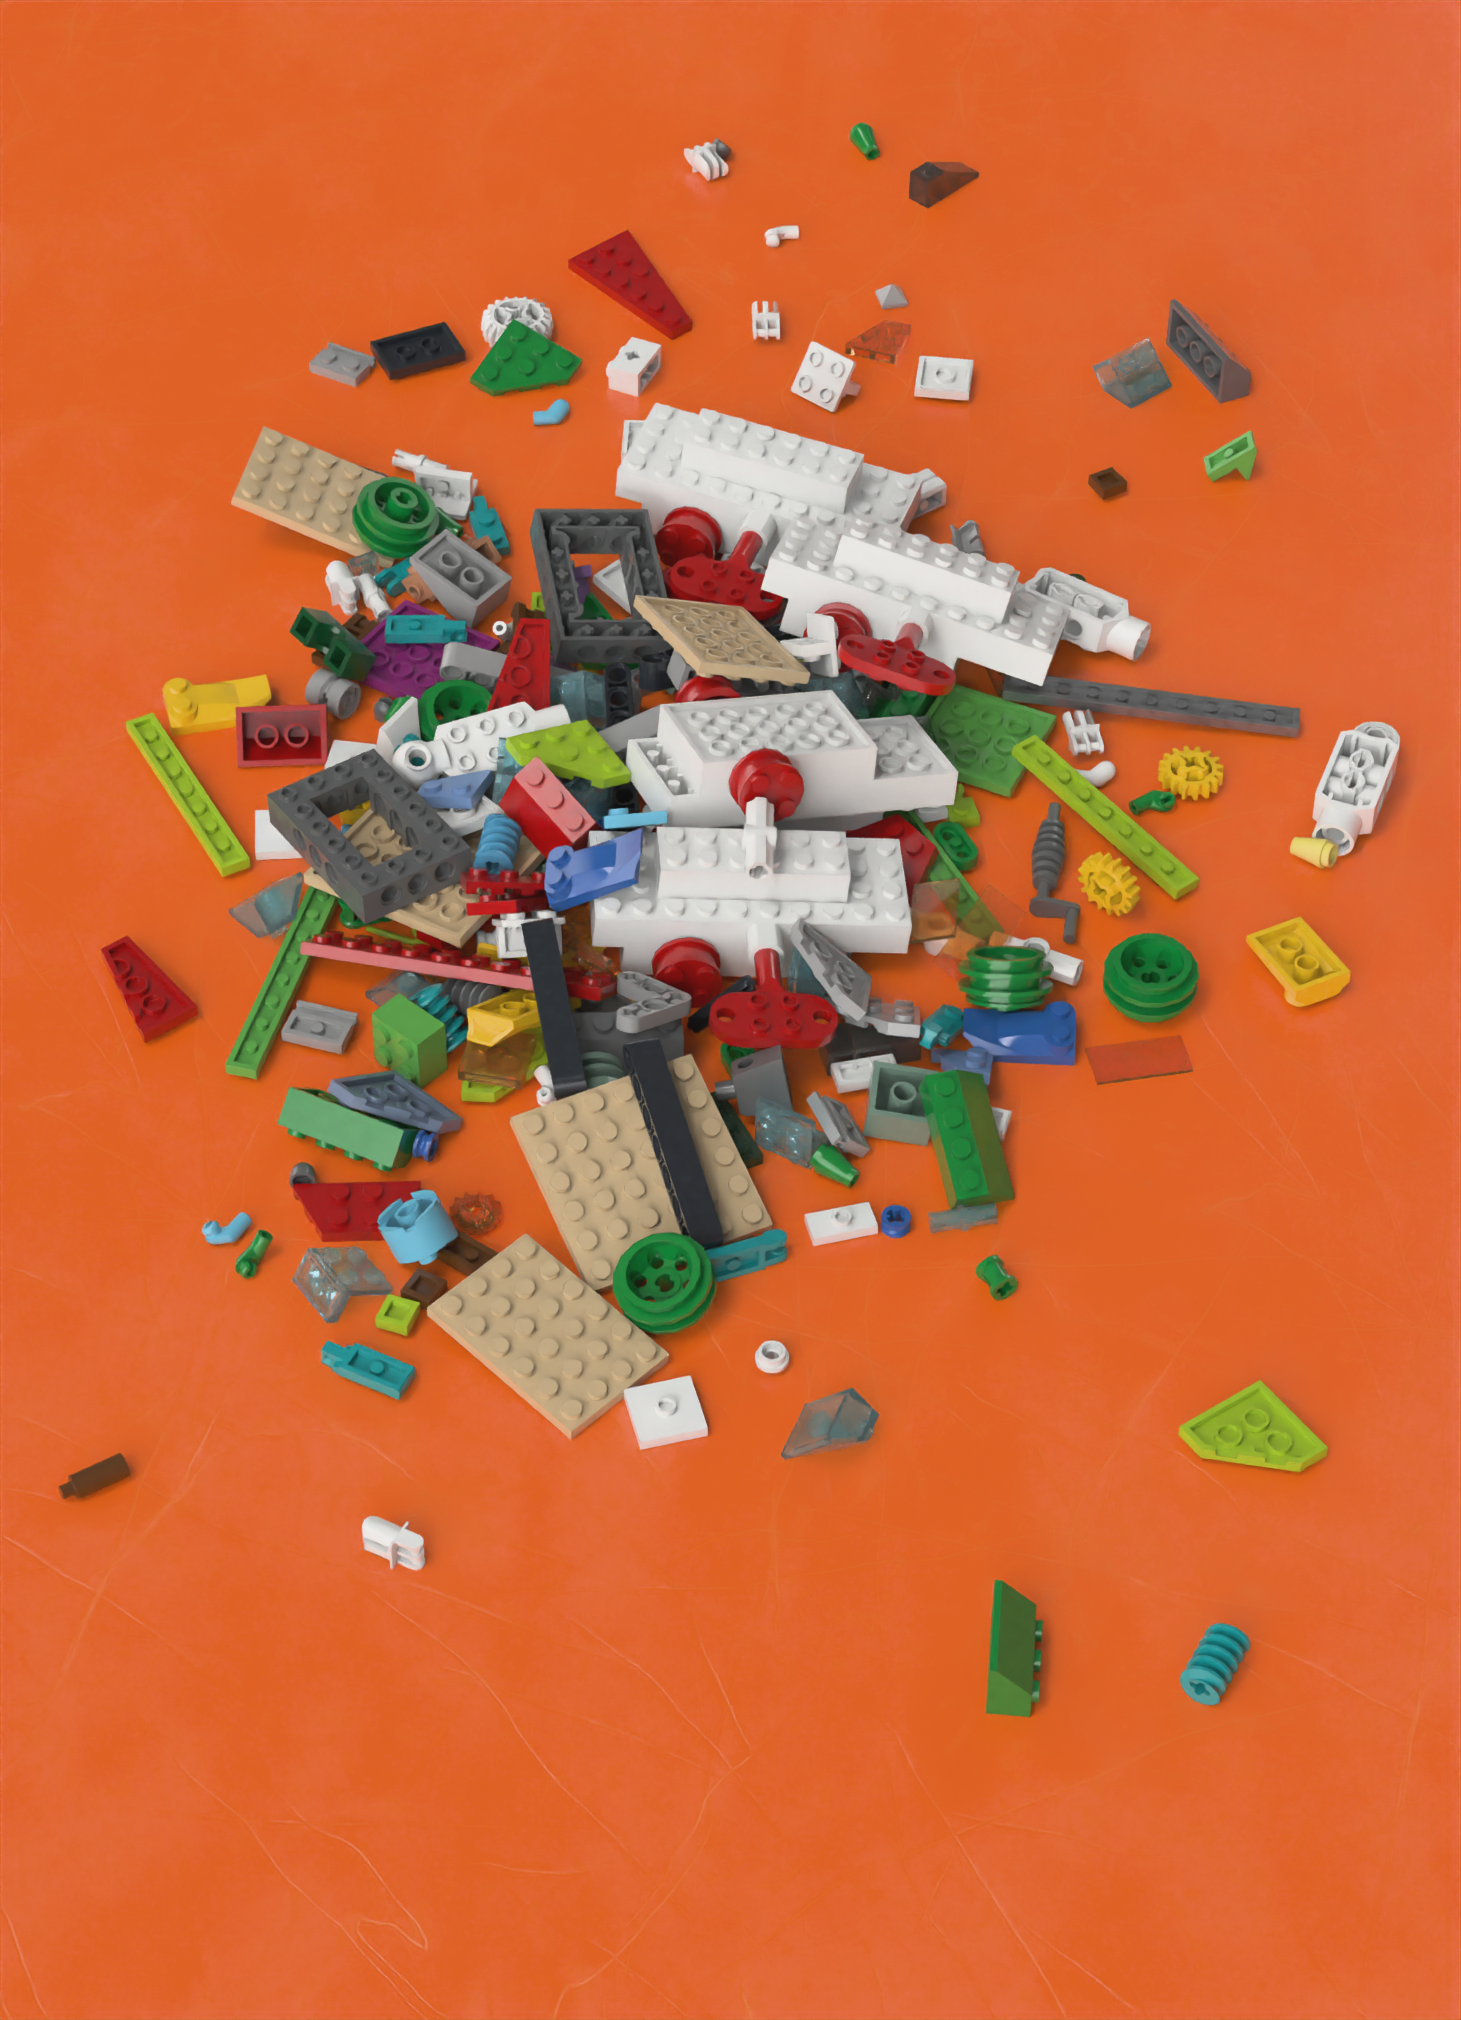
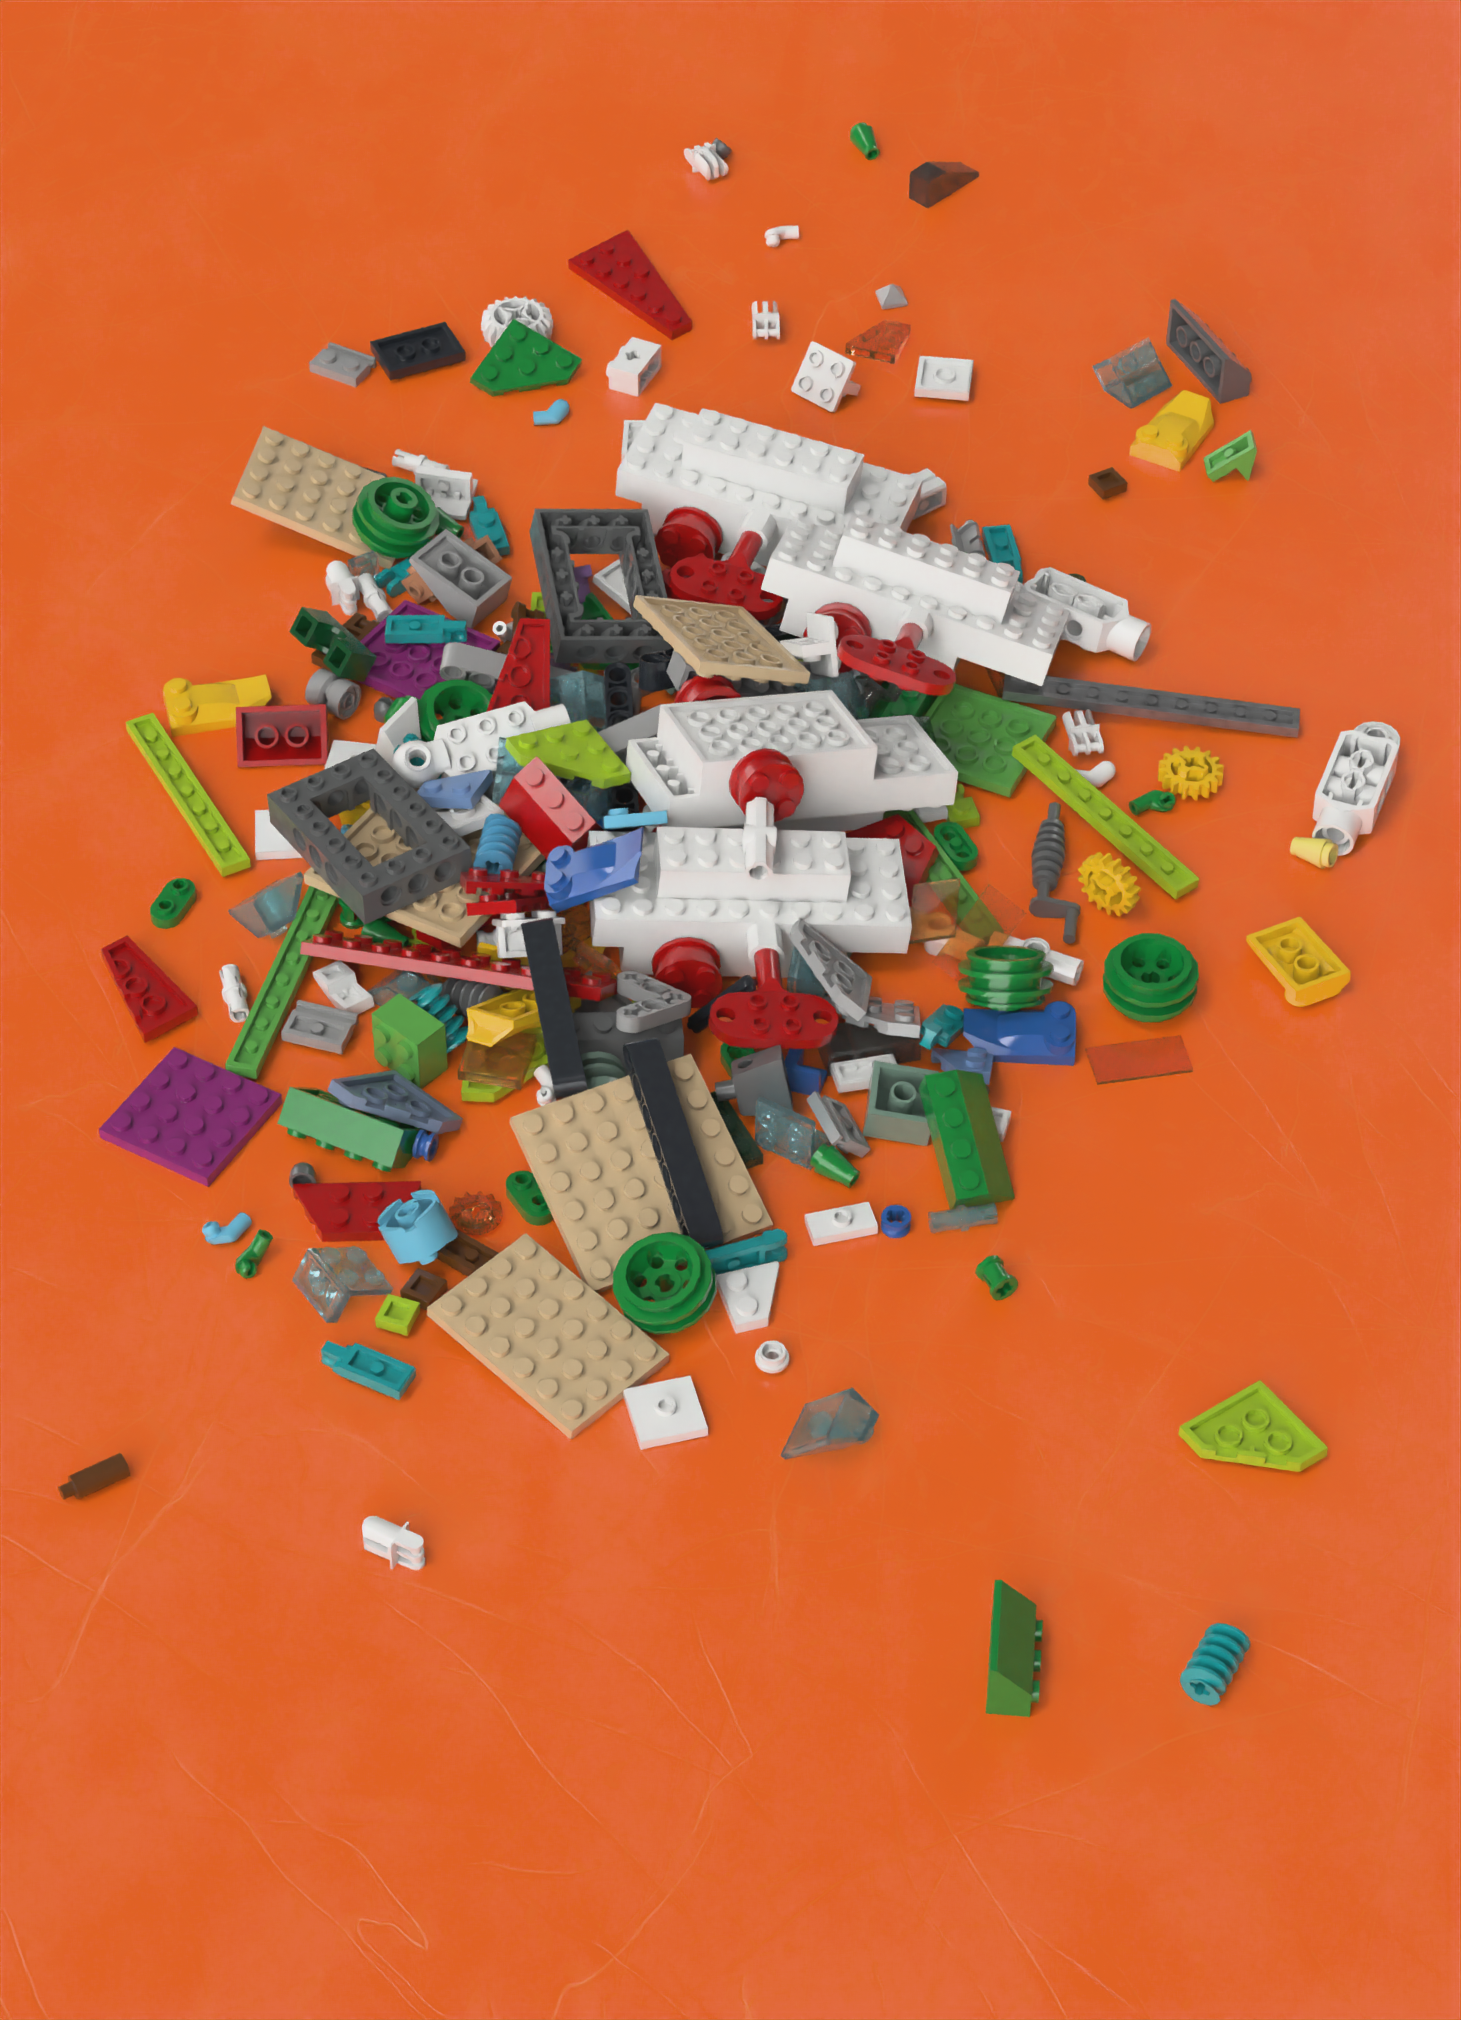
(173, 903): none -> green plate
(190, 1116): none -> magenta plate
(234, 993): none -> white pin
(342, 989): none -> white slope
(381, 930): none -> green cone
(525, 1195): none -> green plate
(749, 1295): none -> white wing
(801, 1077): none -> blue panel
(1002, 546): none -> teal hinge
(1175, 431): none -> yellow slope

